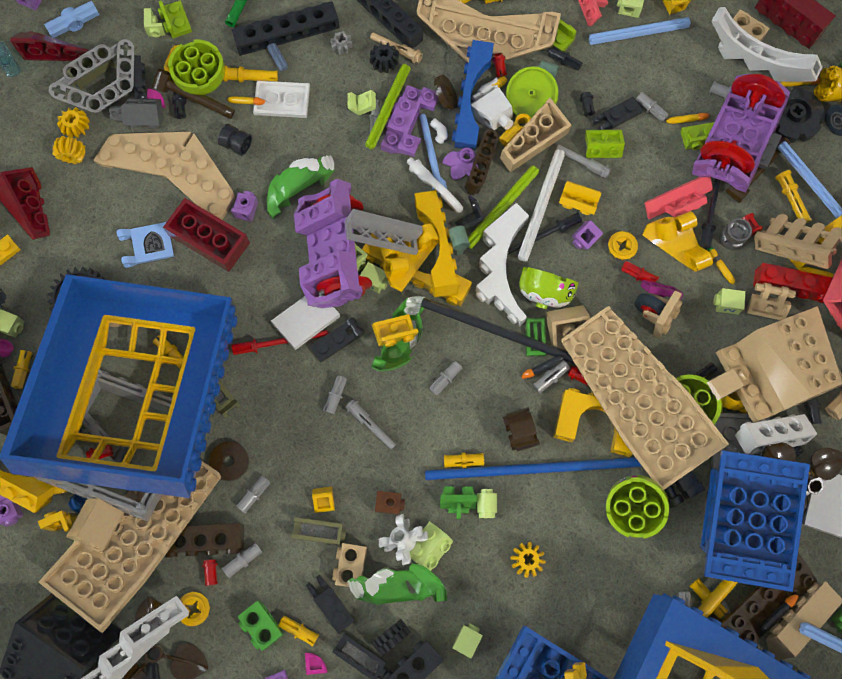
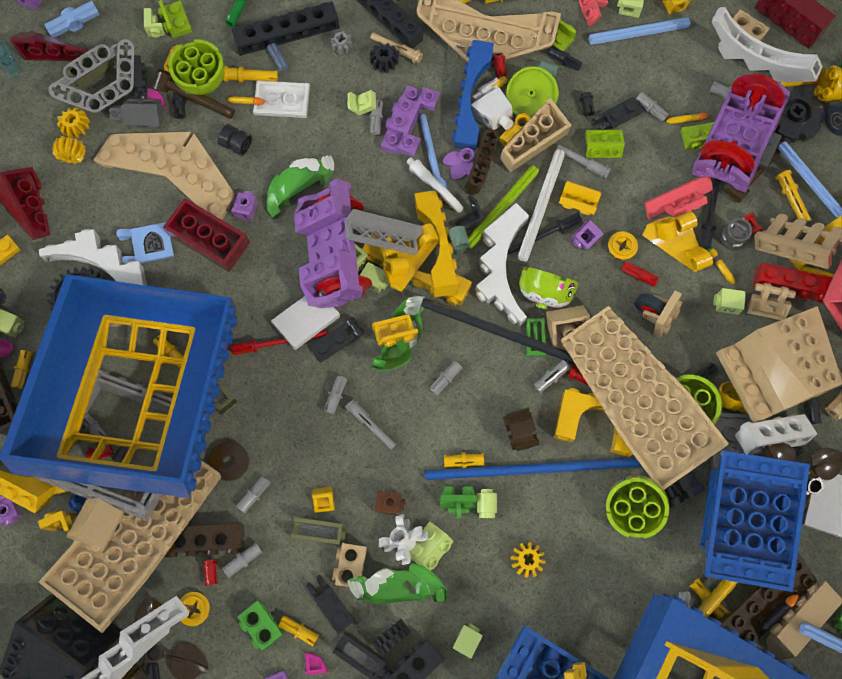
(88, 250): none -> white arch
(387, 107): lime axle -> none
(441, 131): white arm -> none
(446, 92): dark brown tile -> none
(543, 366): black piece -> none
(659, 289): magenta plate -> none
(728, 382): tan slope -> none

